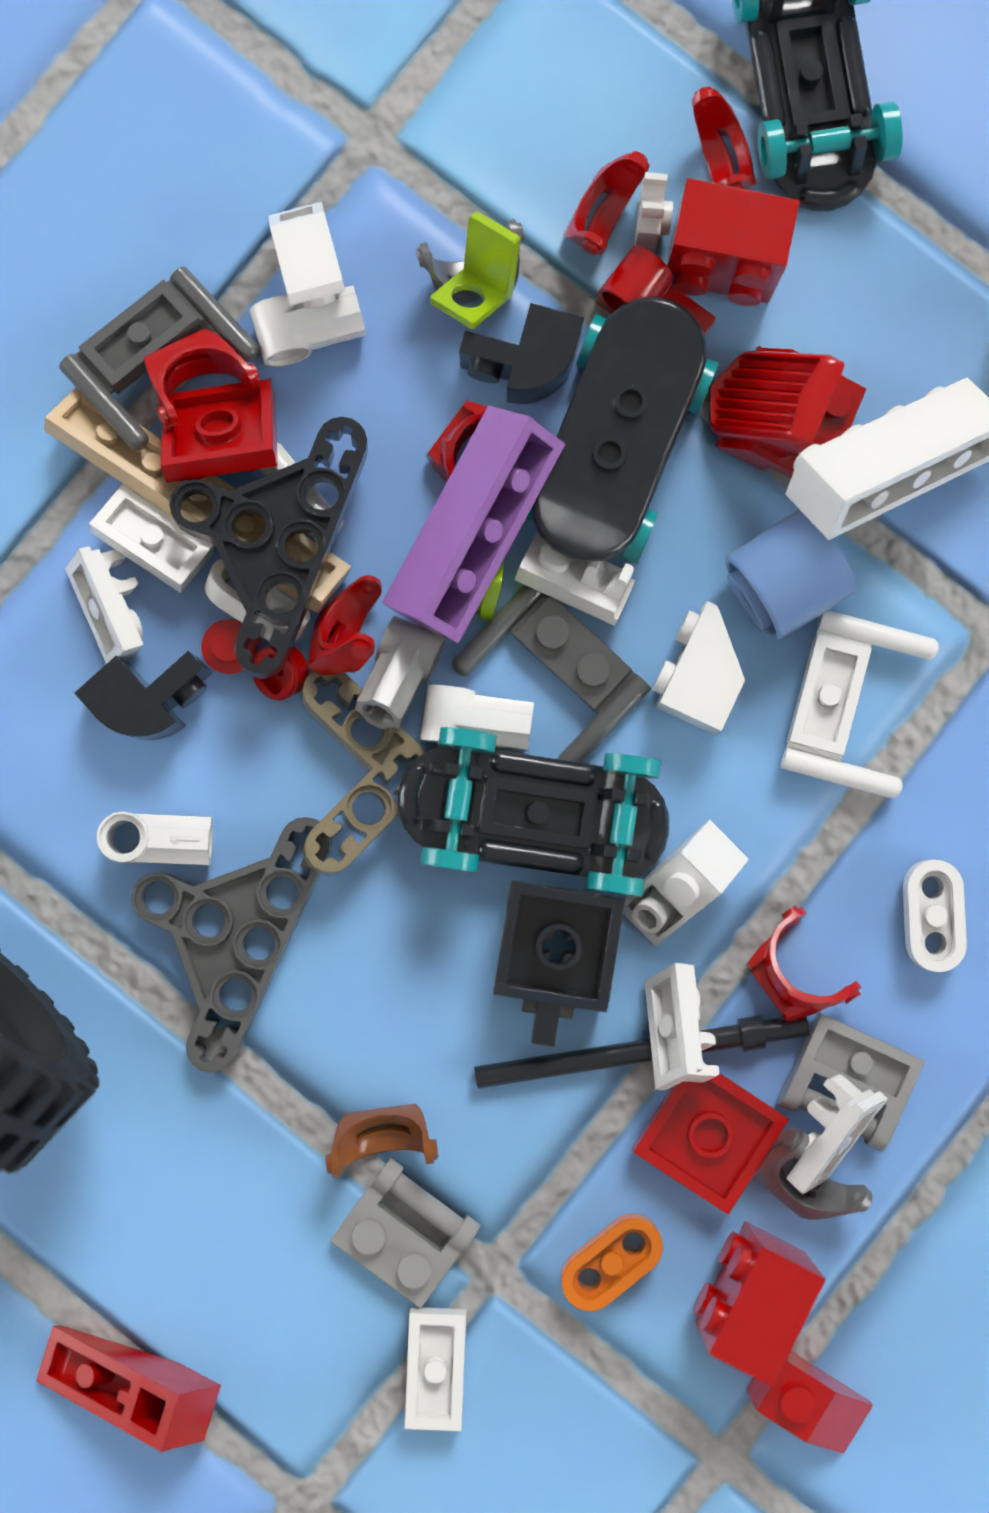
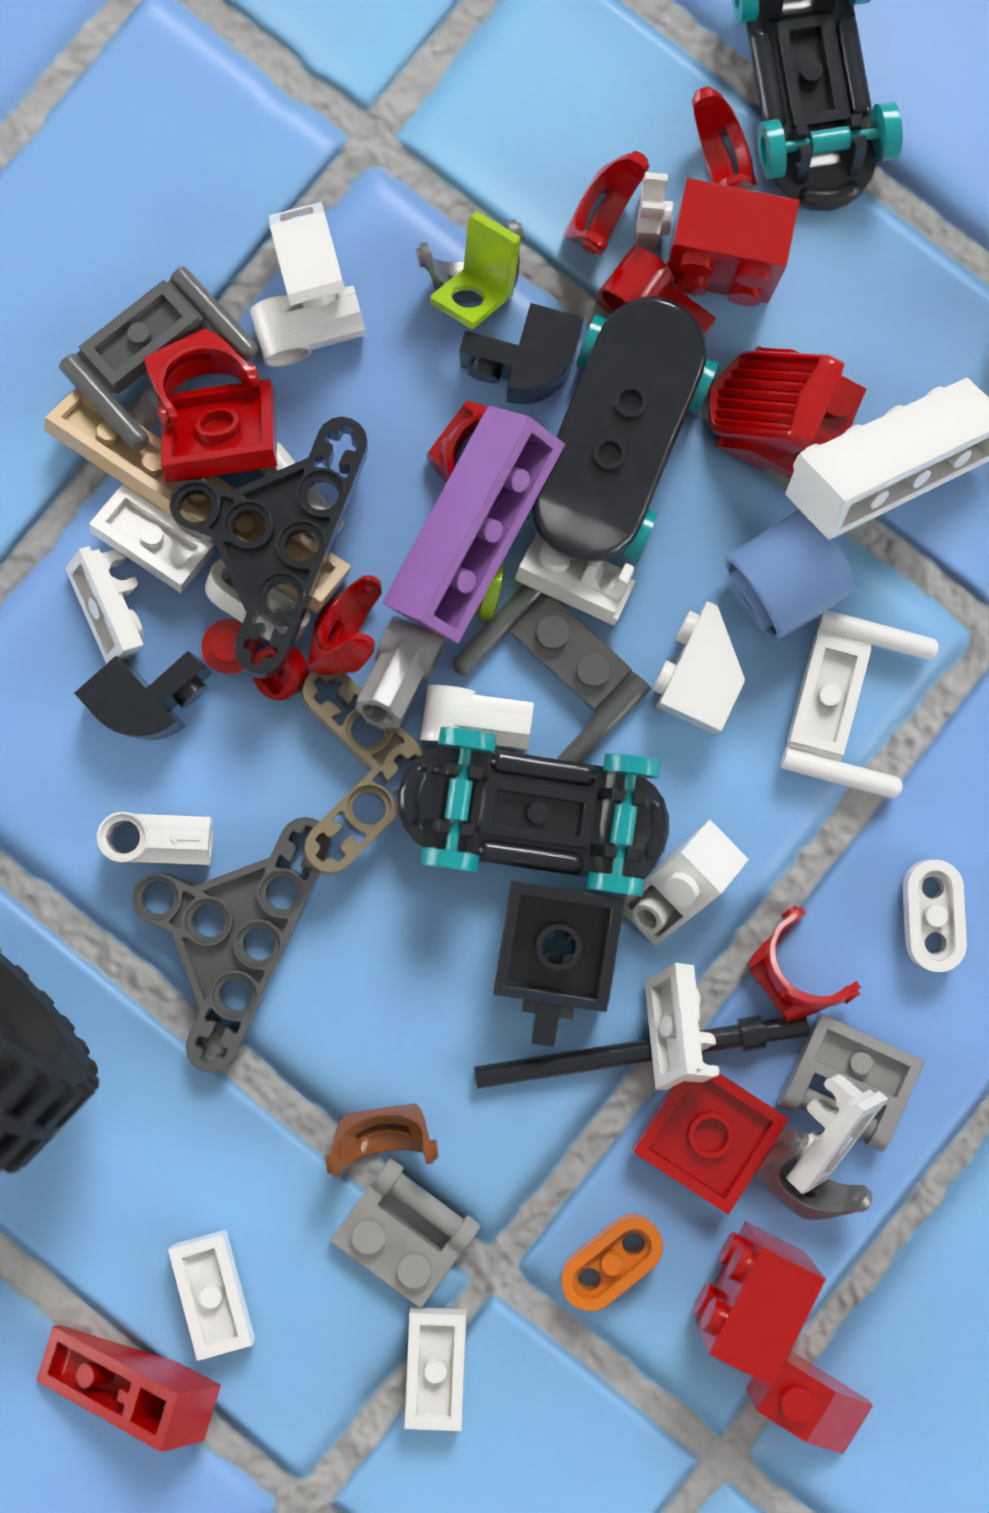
(211, 1295): none -> white plate

